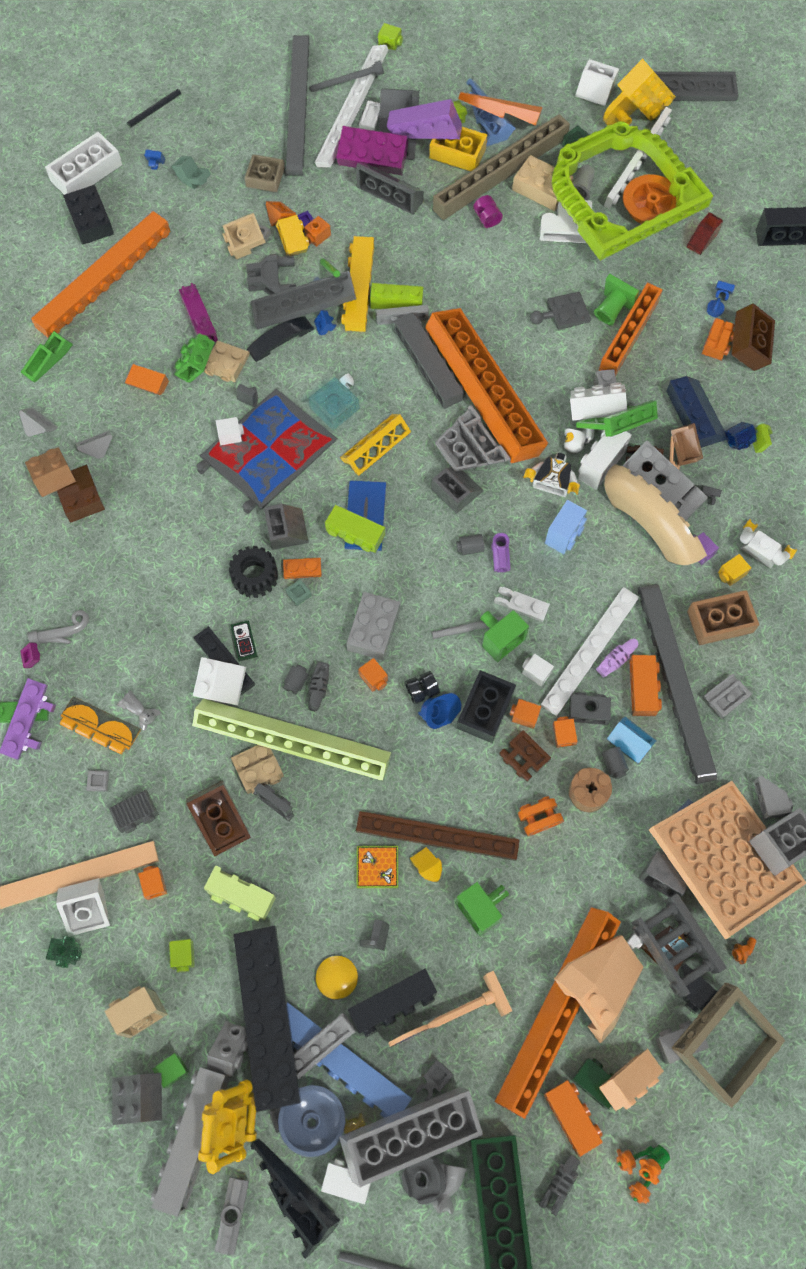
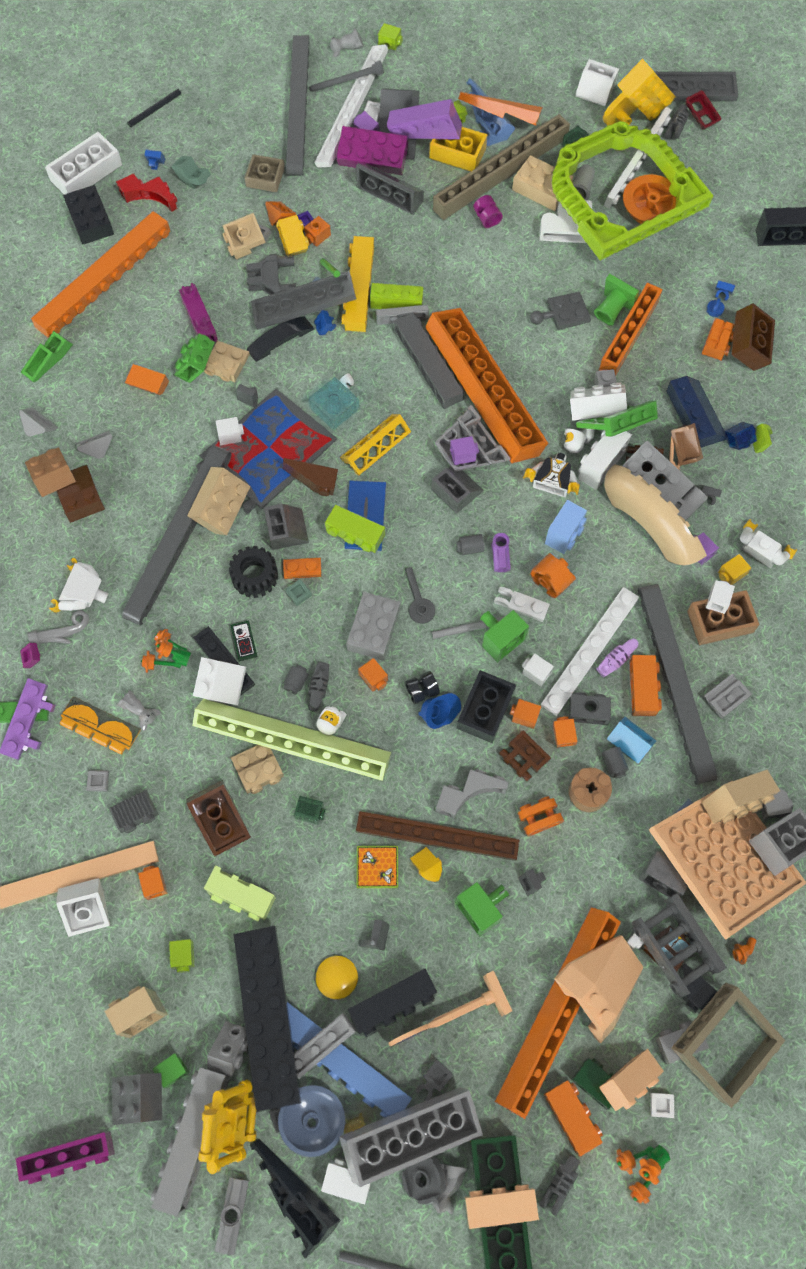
(57, 953): clear green brick -> none
(64, 1156): none -> magenta brick
(80, 588): none -> white torso
(155, 189): none -> red arch
(164, 647): none -> plant
(171, 543): none -> dark grey beam
(219, 500): none -> tan brick
(280, 805): dark grey plate -> none
(309, 810): none -> clear green brick
(316, 477): none -> reddish brown slope
(330, 720): none -> white piece
(348, 41): none -> light grey animal
(365, 121): none -> medium lavender brick
(421, 609): none -> dark grey piece
(463, 450): none -> medium lavender brick
(477, 783): none -> light grey arch
(501, 1206): none -> light nougat brick
(531, 881): none -> dark grey tile
(552, 575): none -> orange brick
(662, 1105): none -> white plate
(678, 122): none -> dark grey hinge
(705, 233): clear red slope -> none
(707, 109): none -> dark red piece
(720, 596): none -> white brick
(740, 797): none -> tan brick

